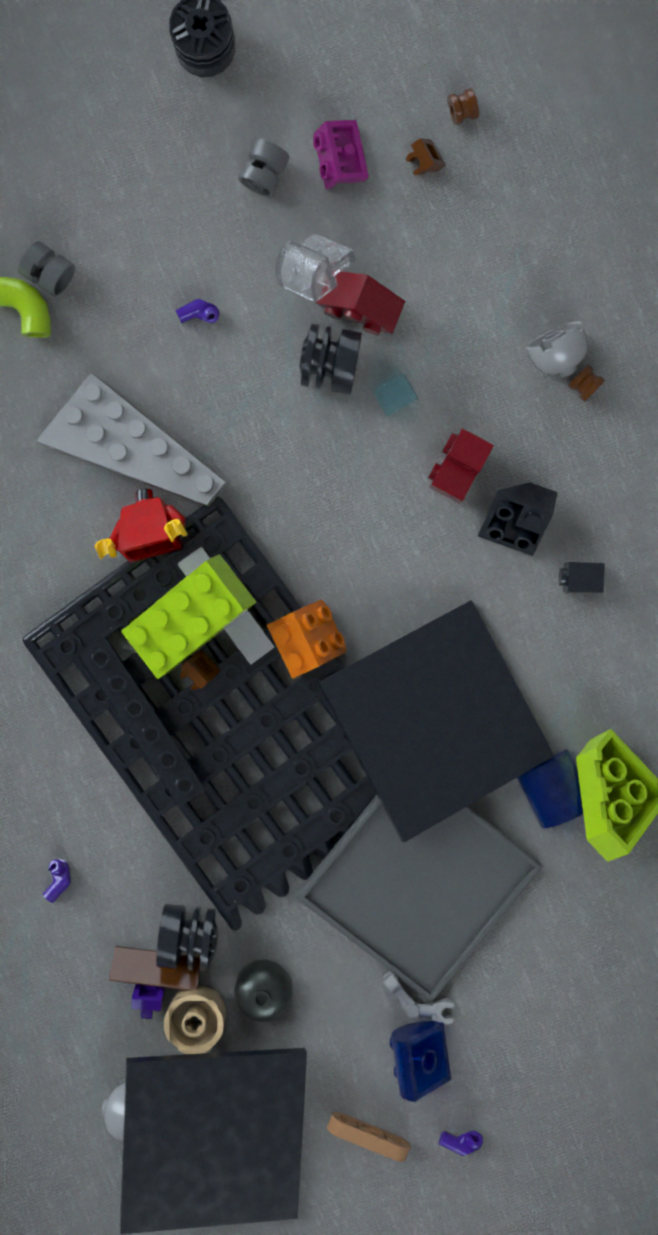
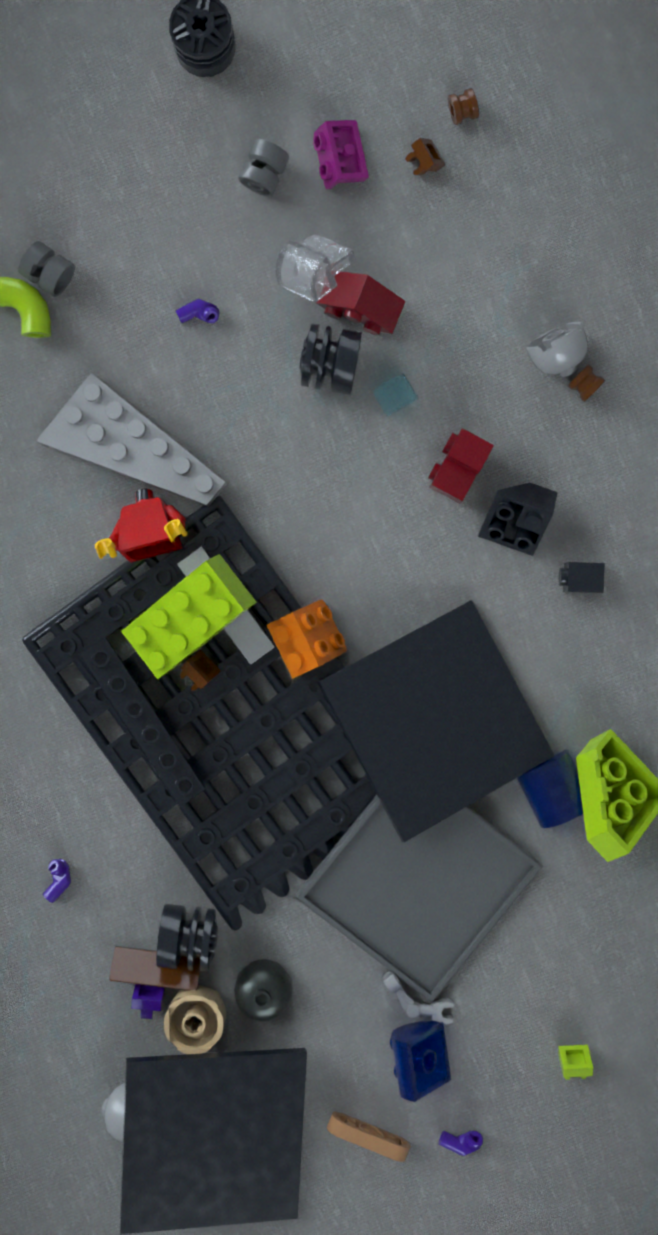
(575, 1061): none -> lime tile

